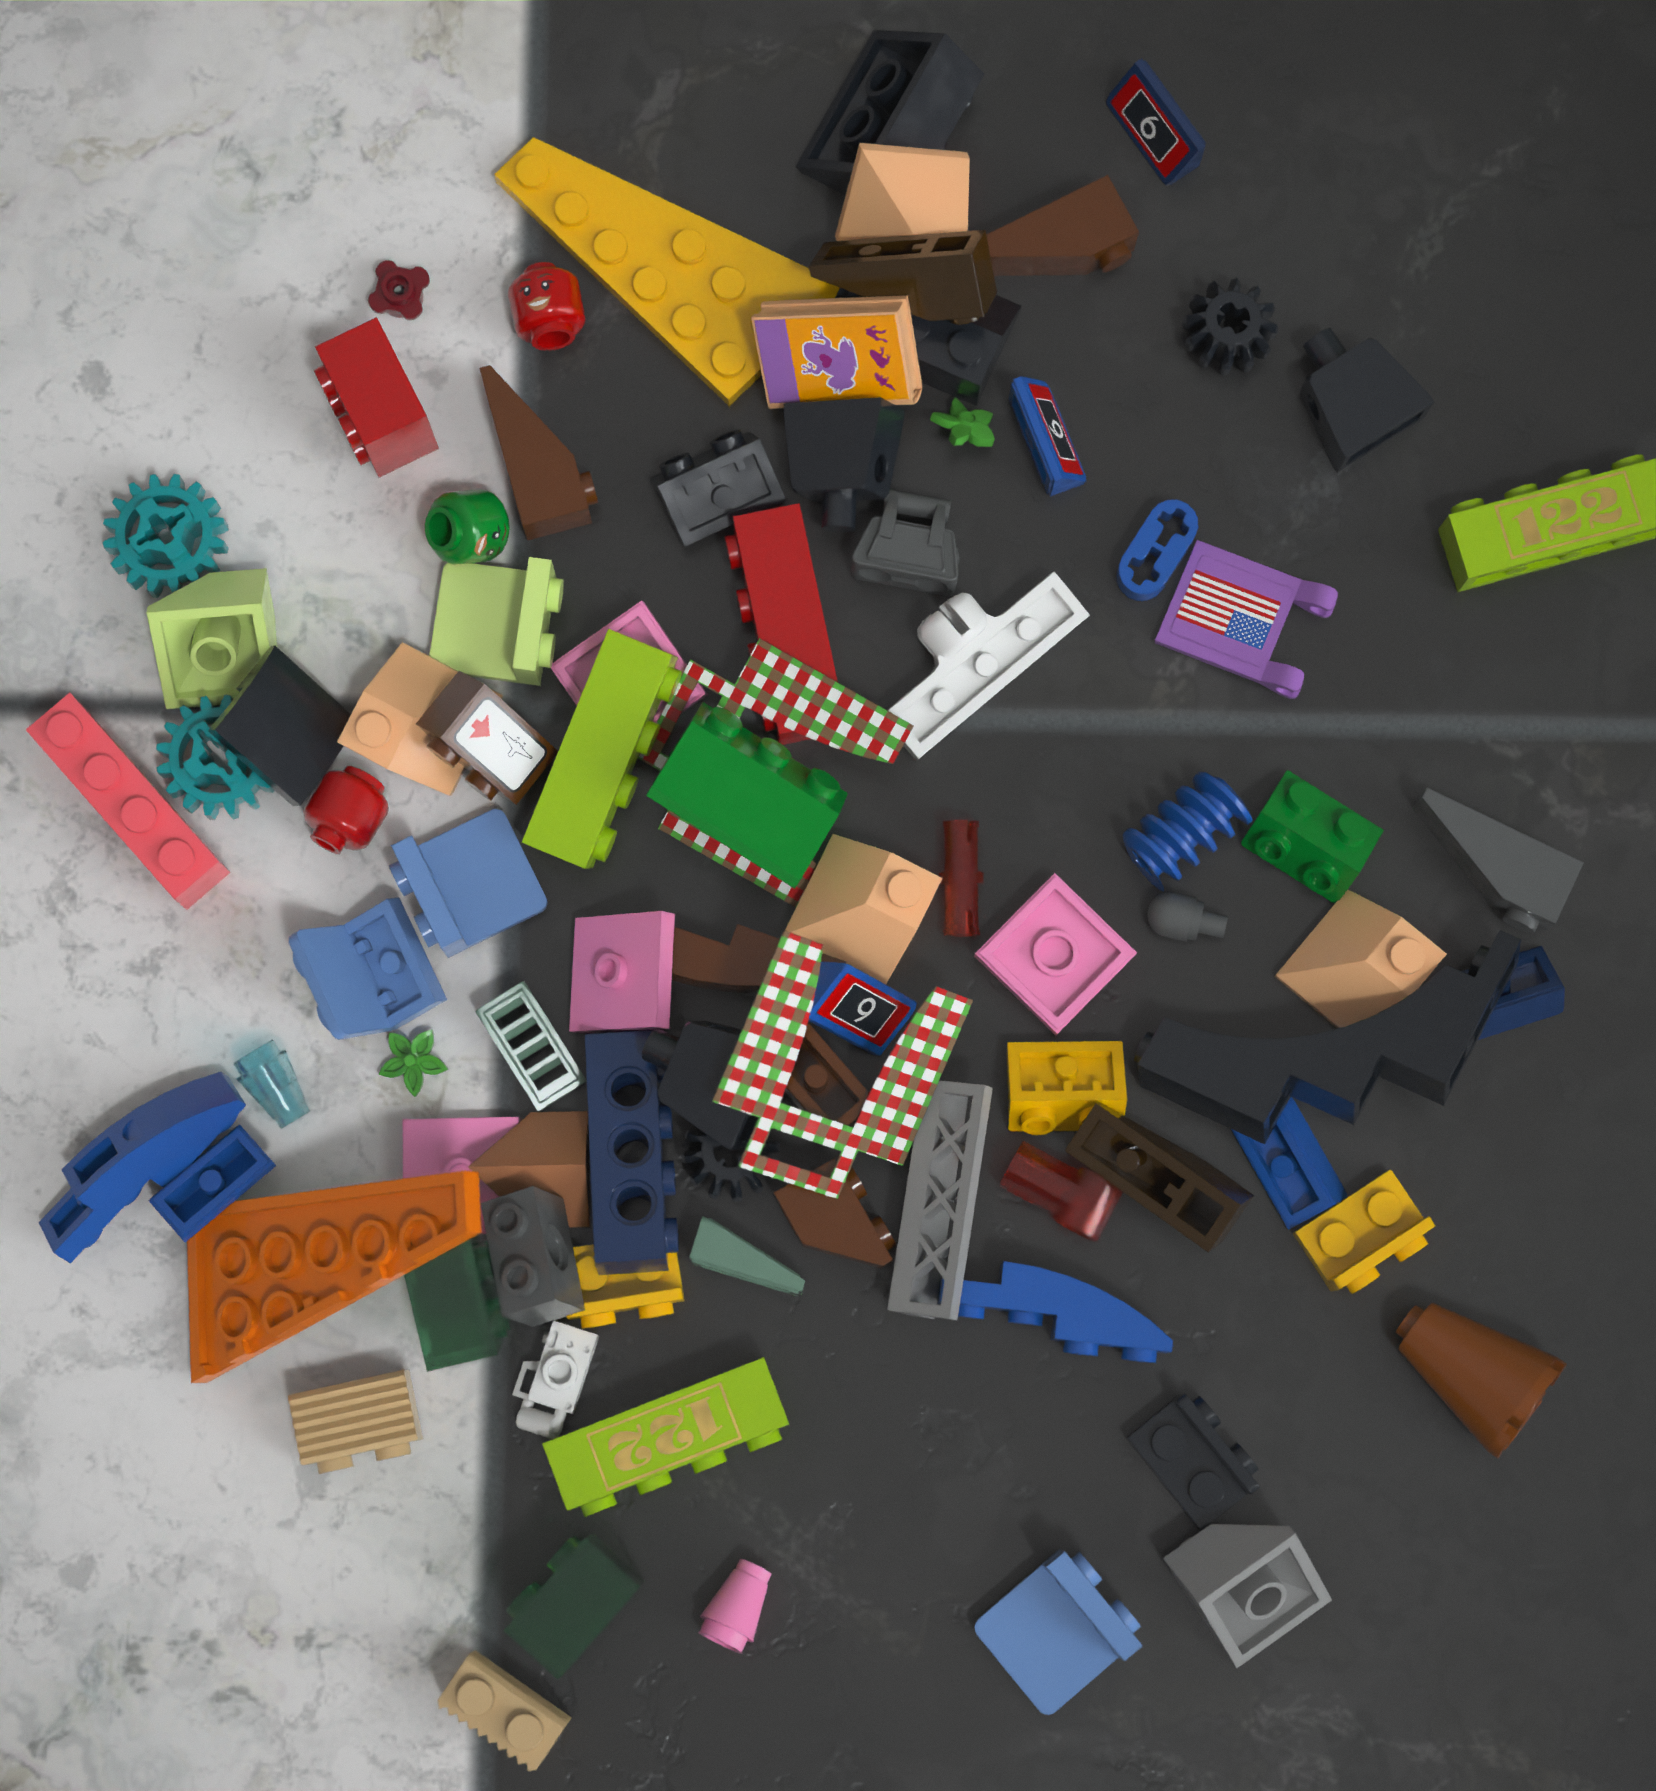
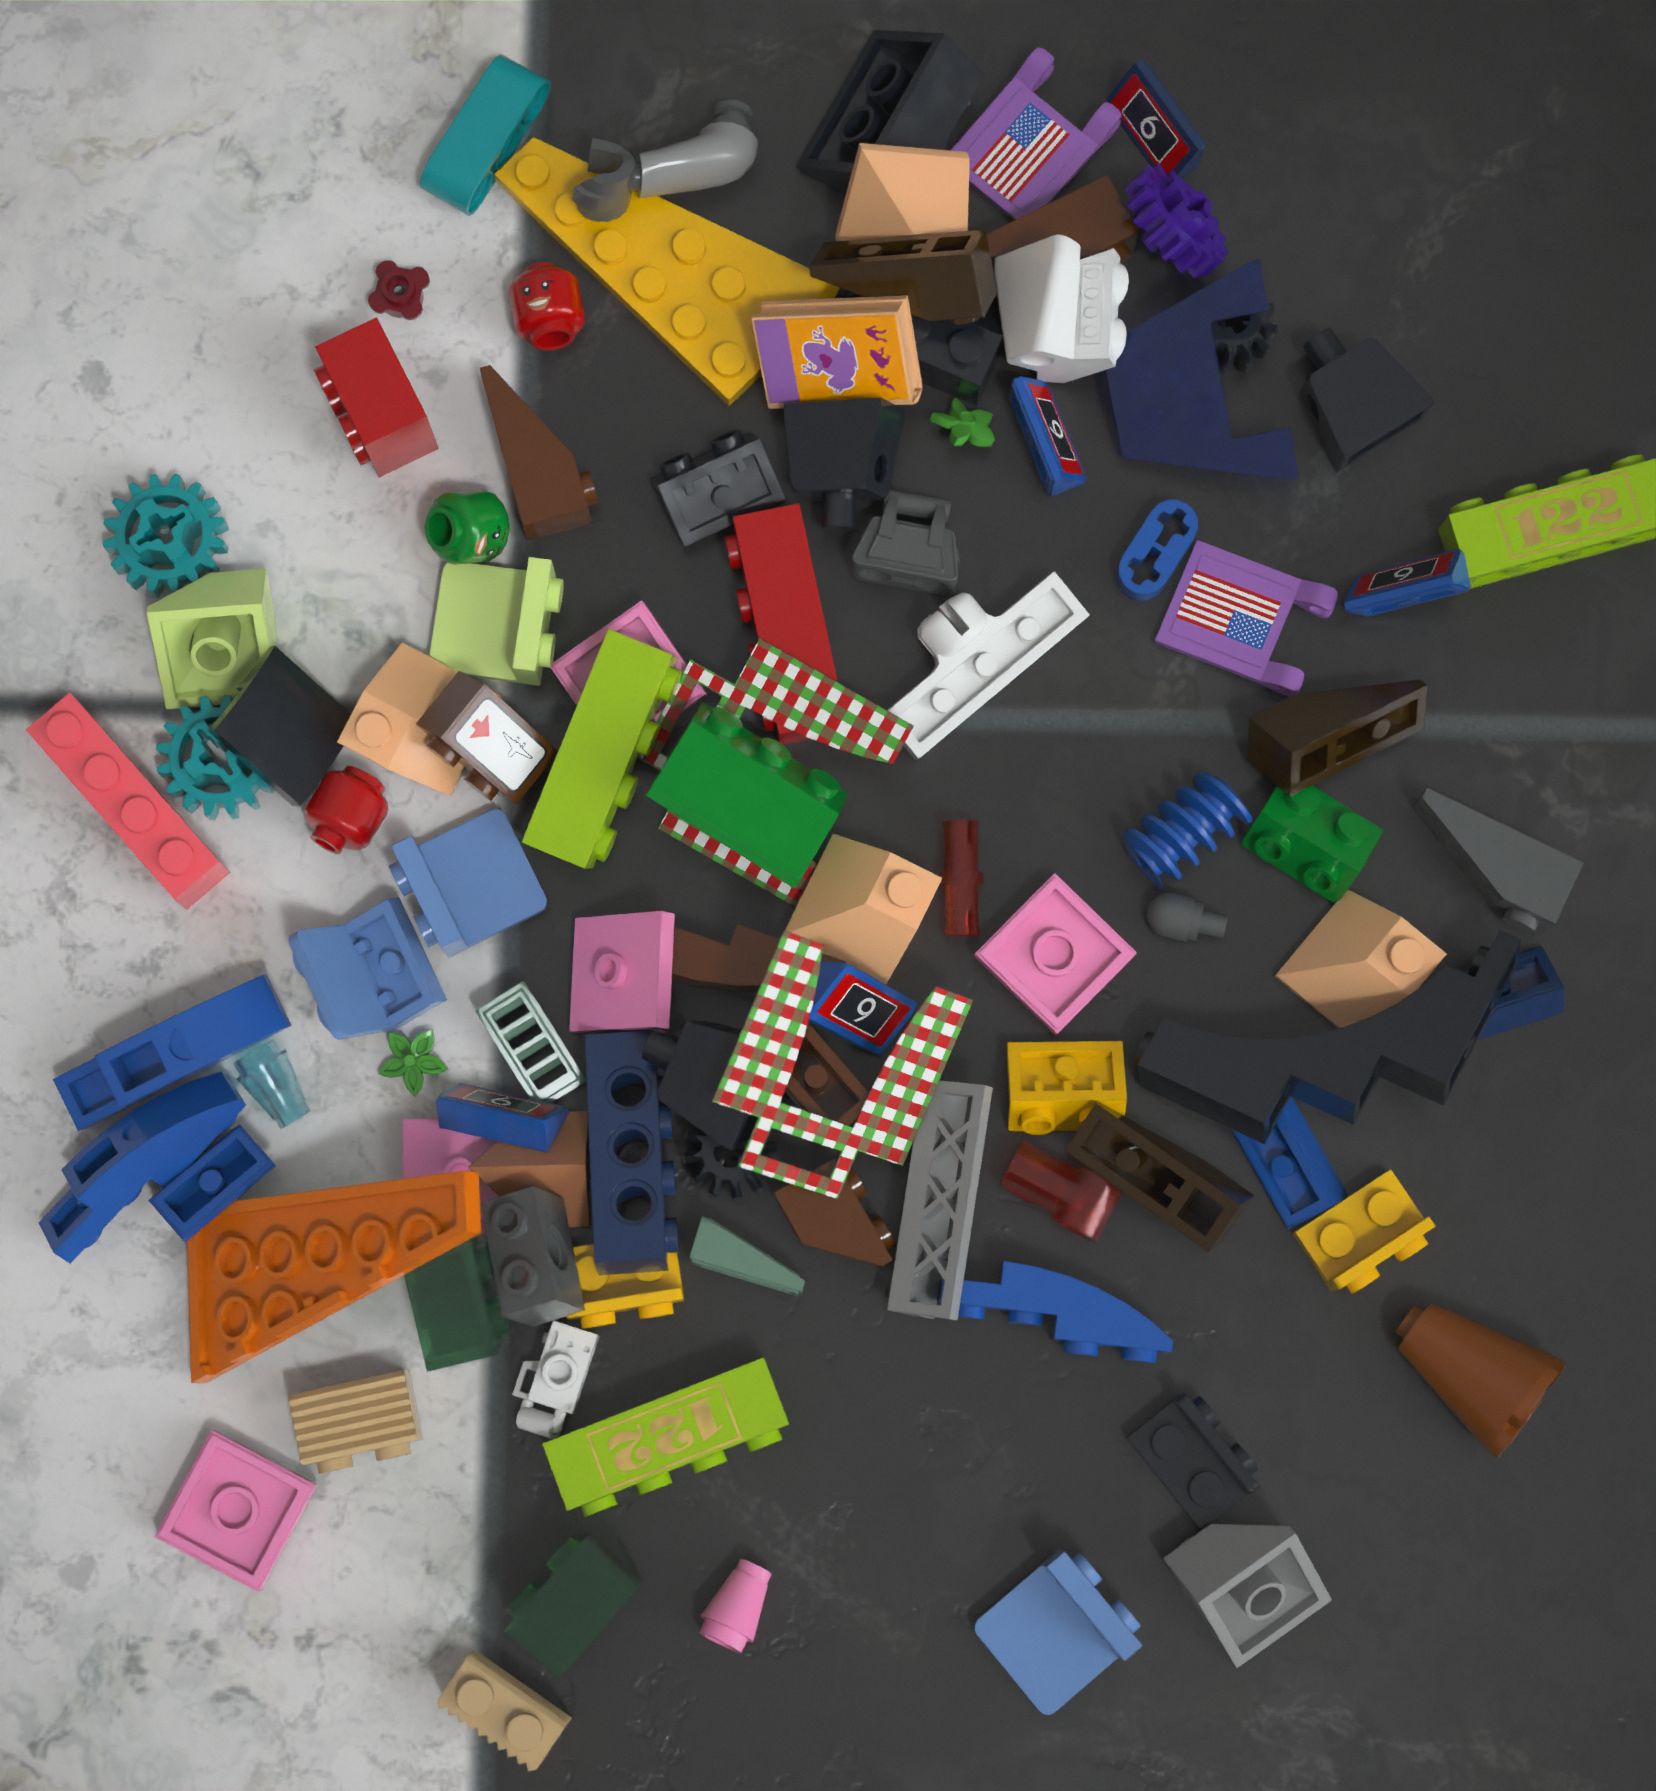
(171, 1051): none -> blue slope
(236, 1510): none -> bright pink plate
(484, 134): none -> teal beam
(500, 1116): none -> blue slope
(709, 160): none -> piece
(1026, 149): none -> medium lavender flag
(1061, 309): none -> white piece
(1172, 389): none -> clear blue wing
(1176, 221): none -> dark purple gear
(1331, 730): none -> dark brown slope
(1408, 584): none -> blue slope

